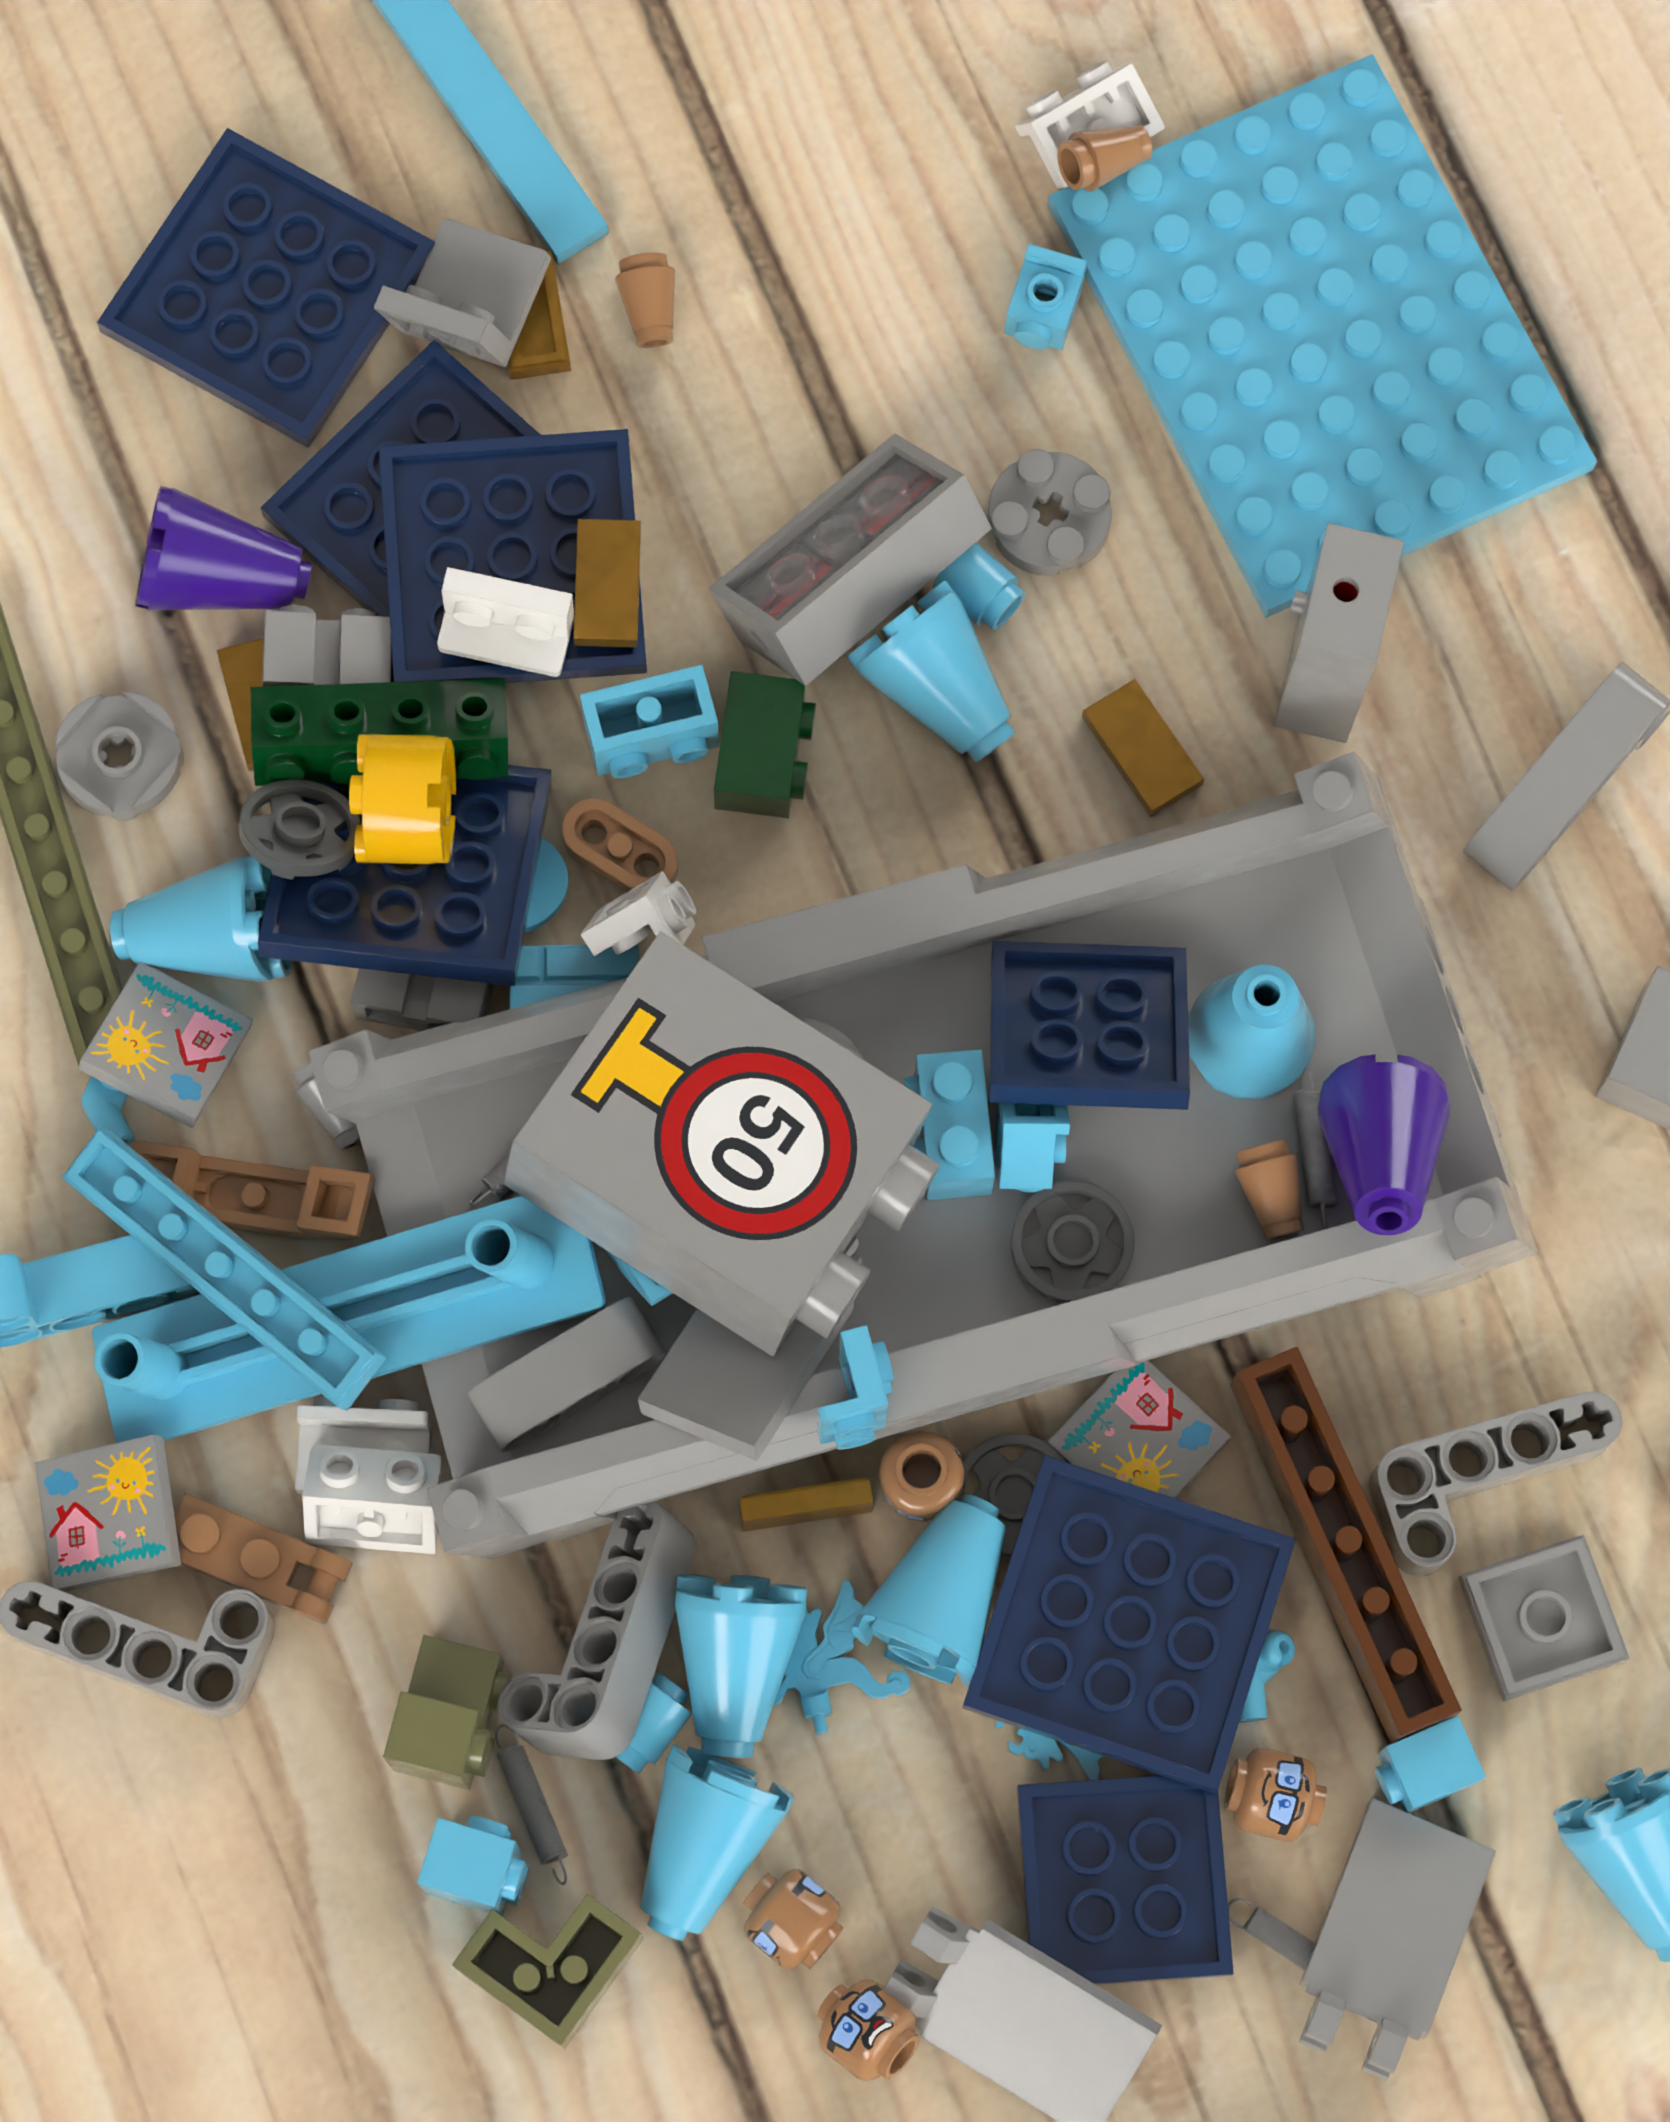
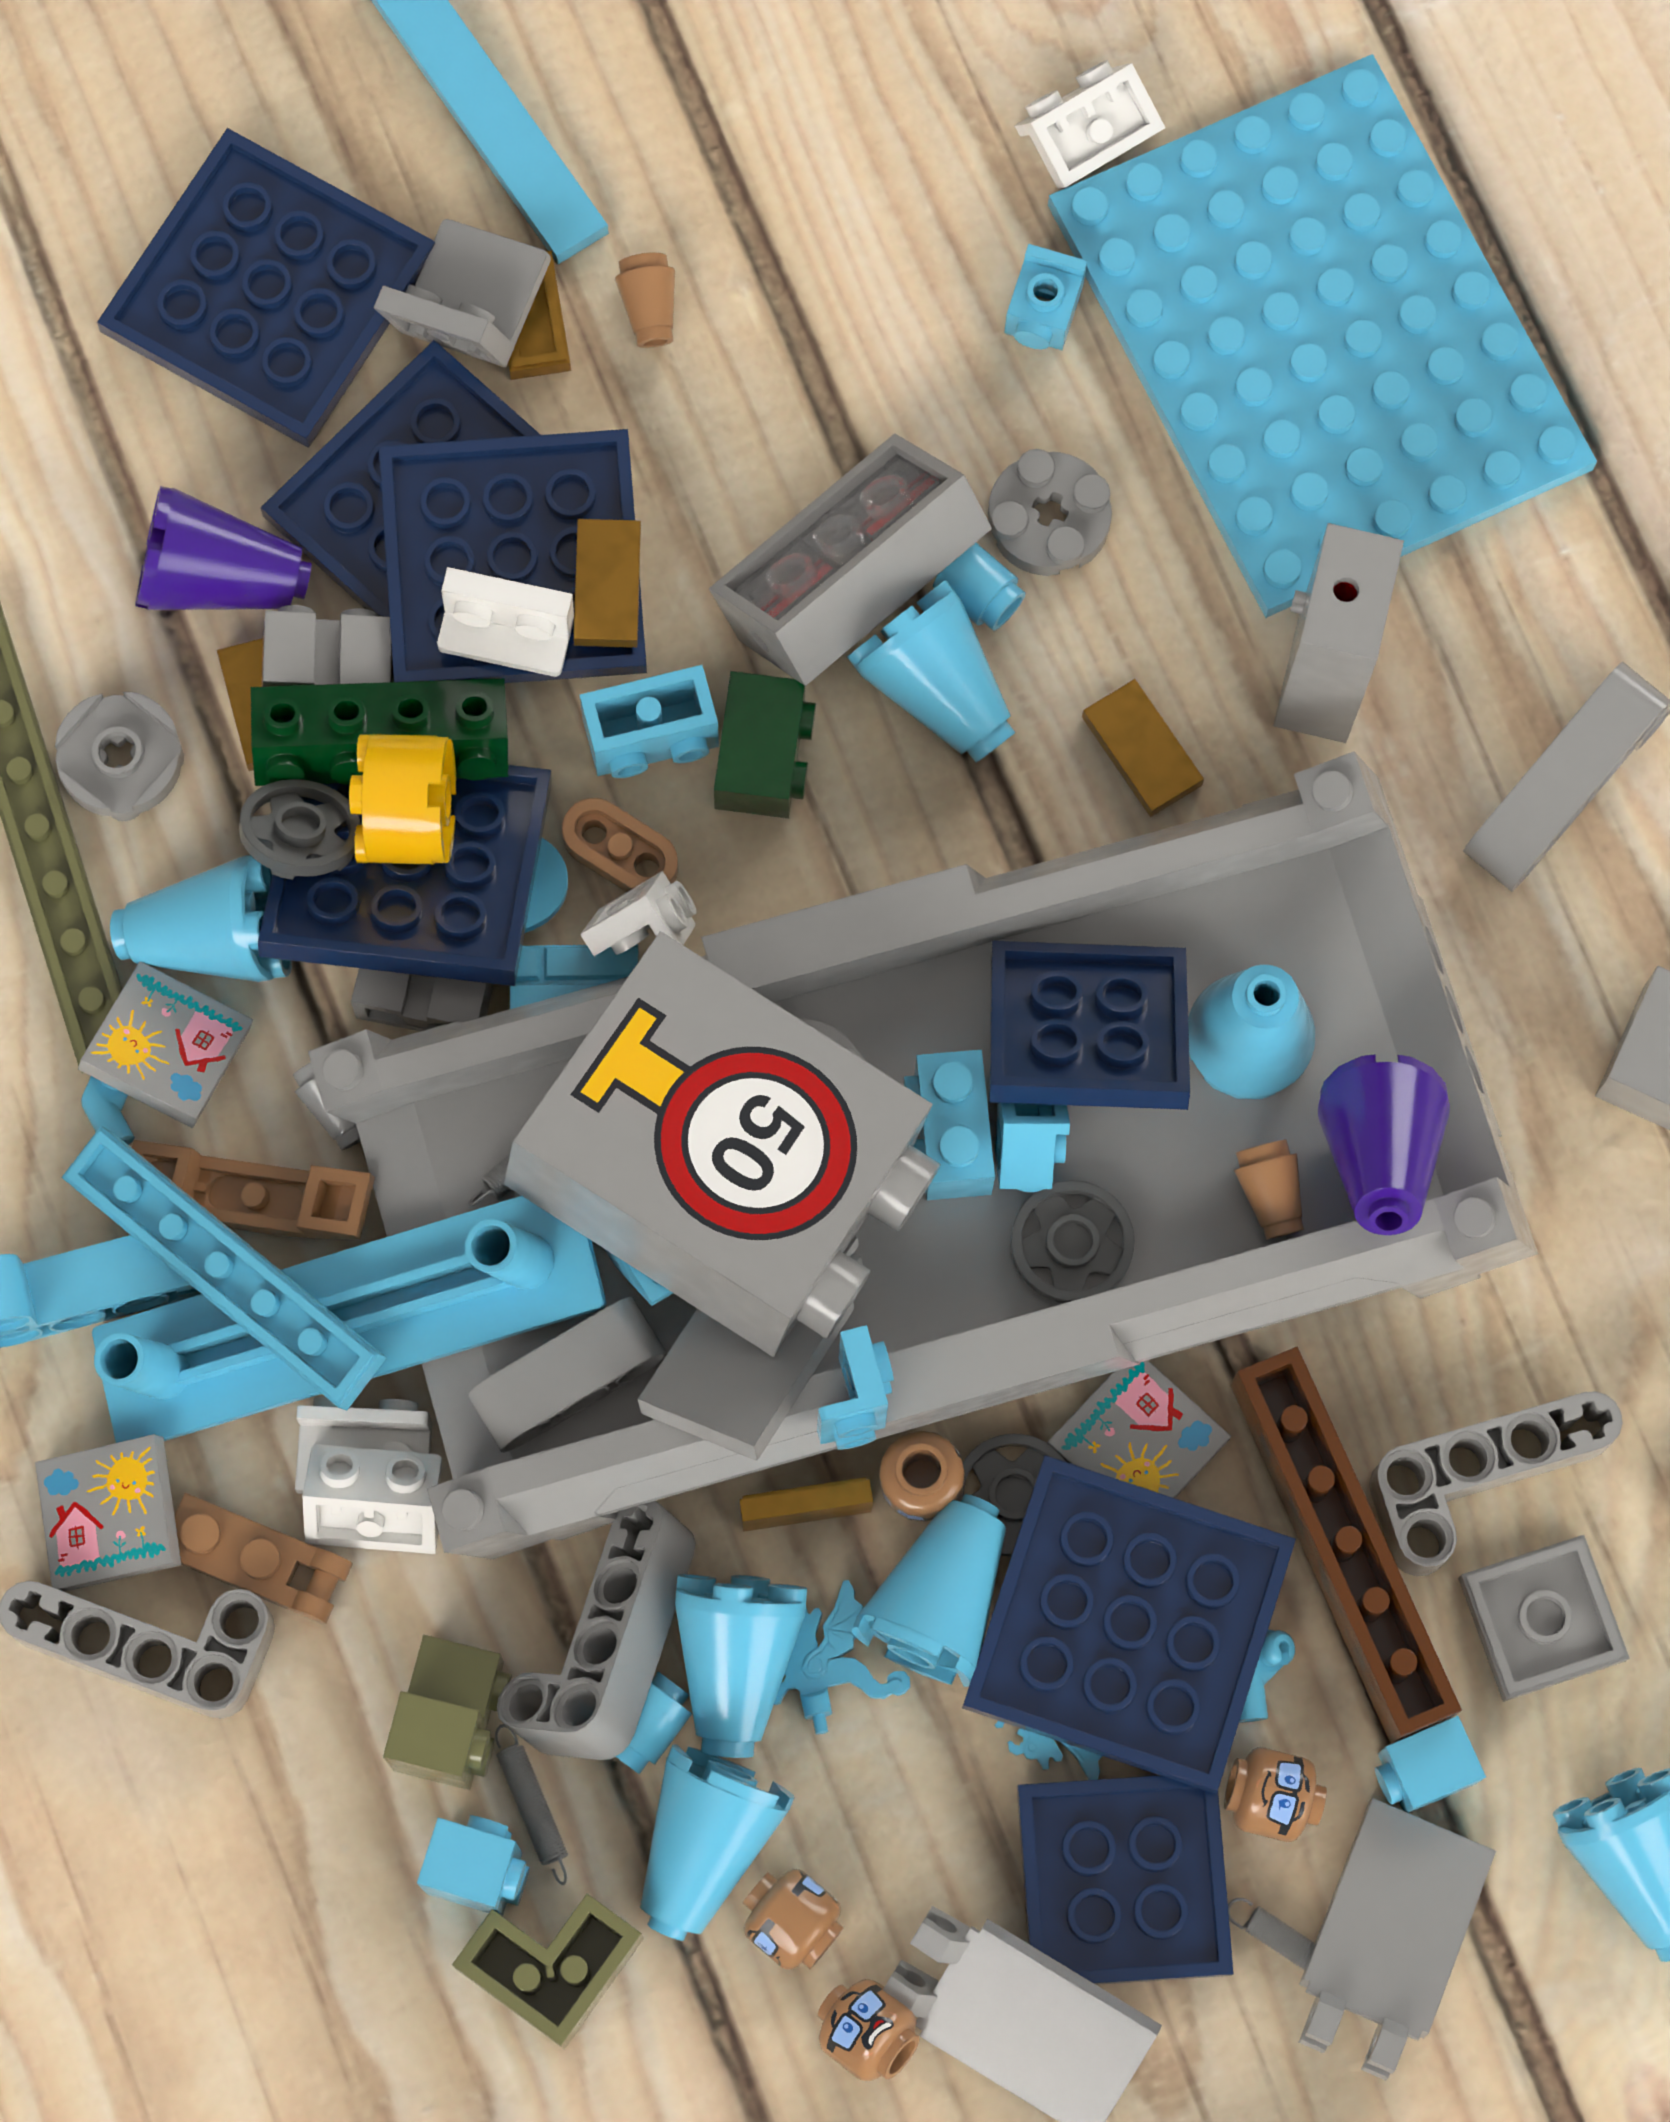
(1101, 155): medium nougat cone -> none
(1314, 1150): light grey piece -> none

